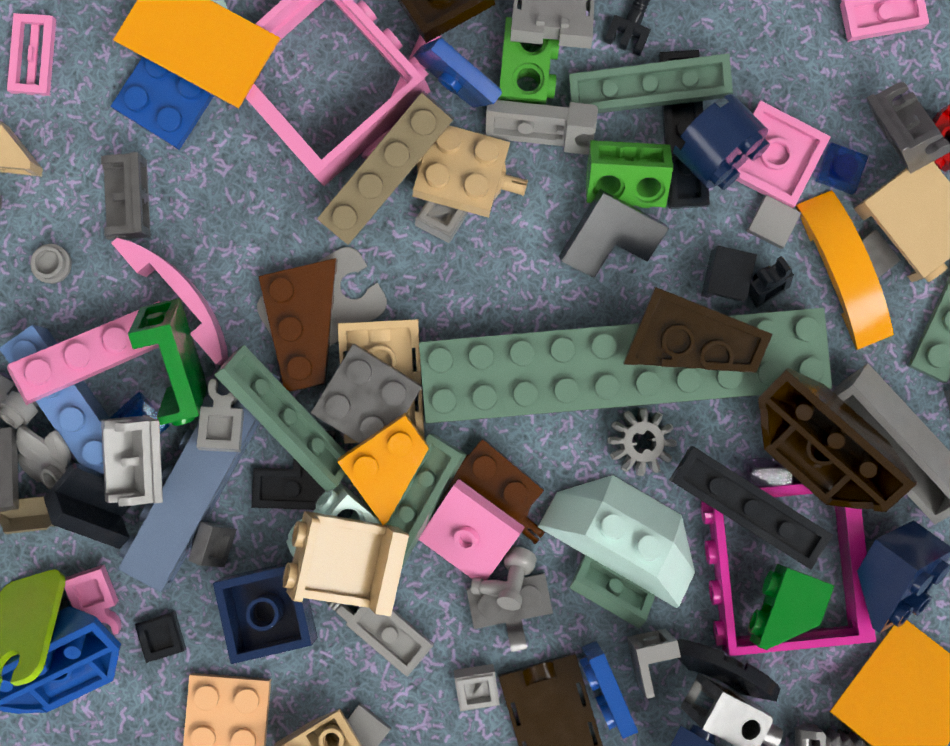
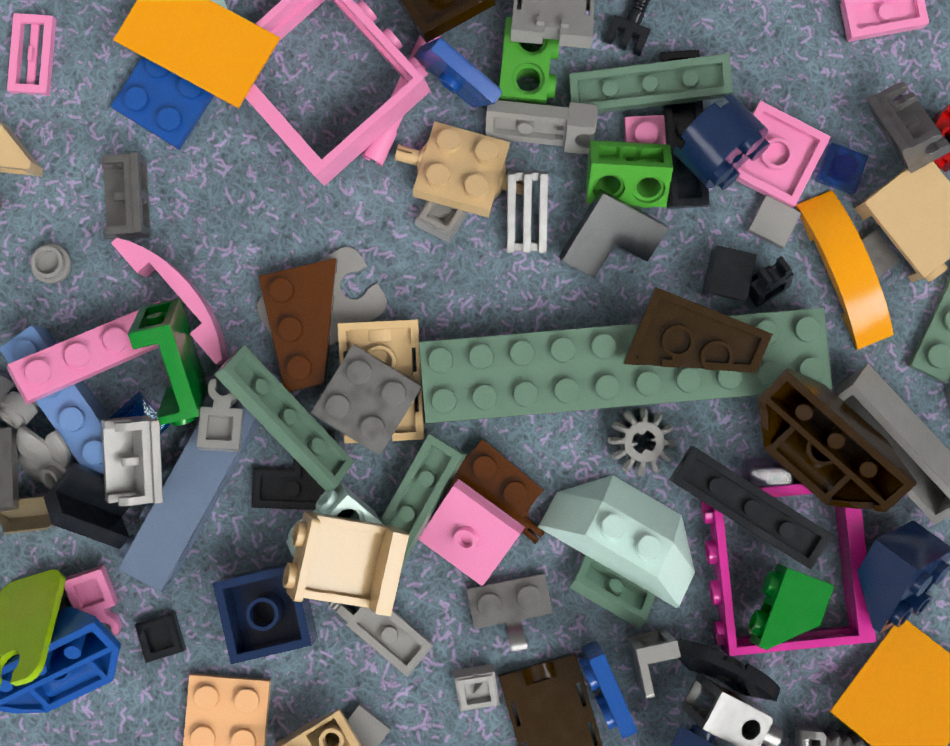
(212, 544): flat silver plate -> none
(385, 167): dark tan brick -> none
(385, 465): light orange wing -> none
(518, 563): light grey piece -> none
(527, 245): none -> tile
(645, 129): none -> bright pink plate

